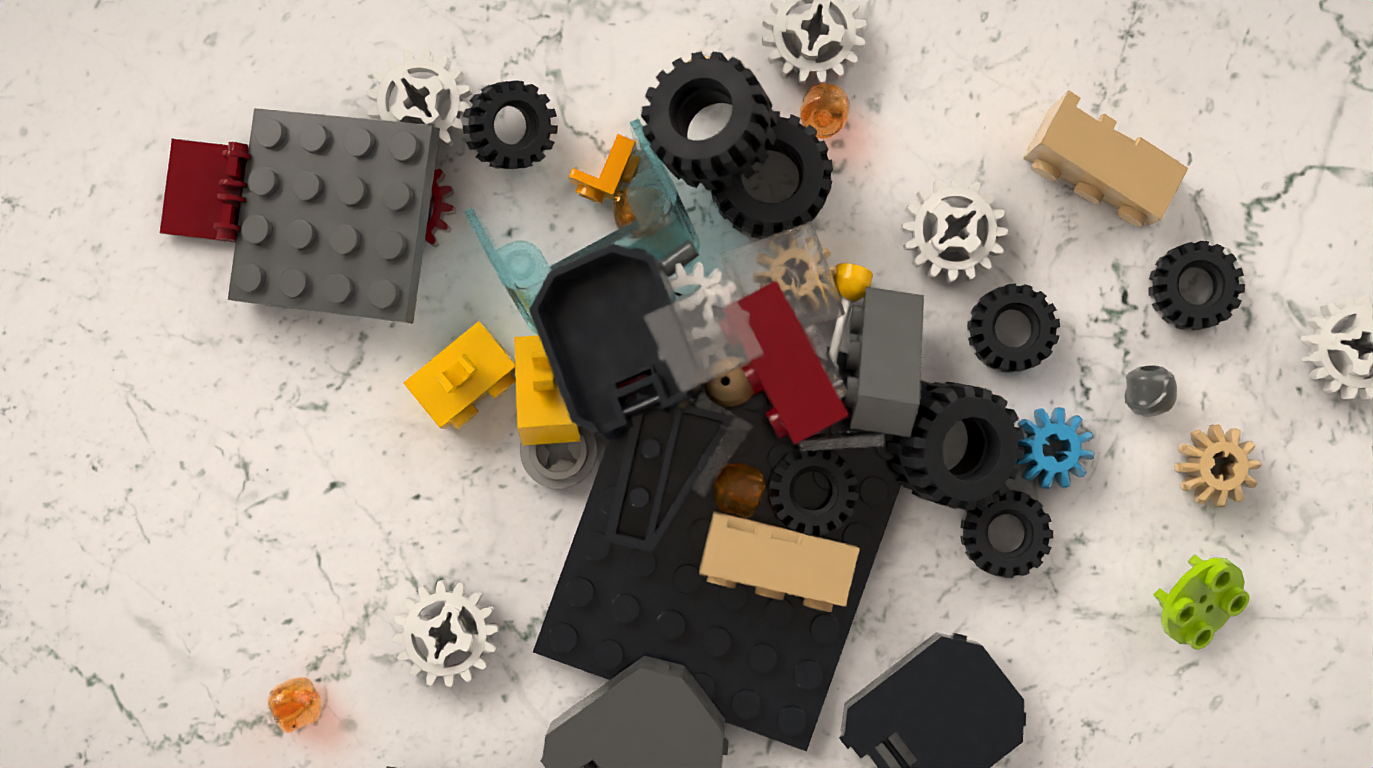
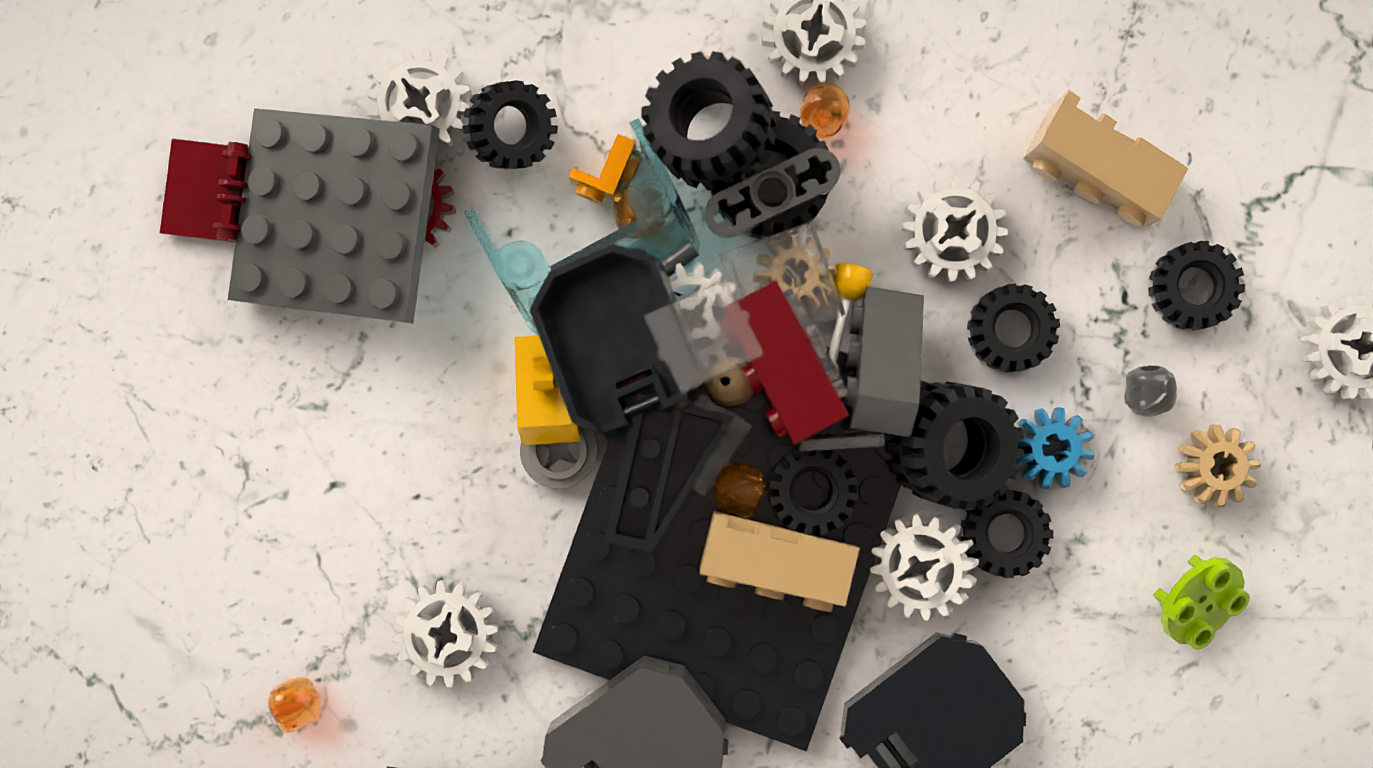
(462, 377): yellow brick -> none
(800, 165): none -> dark grey beam
(917, 549): none -> white gear

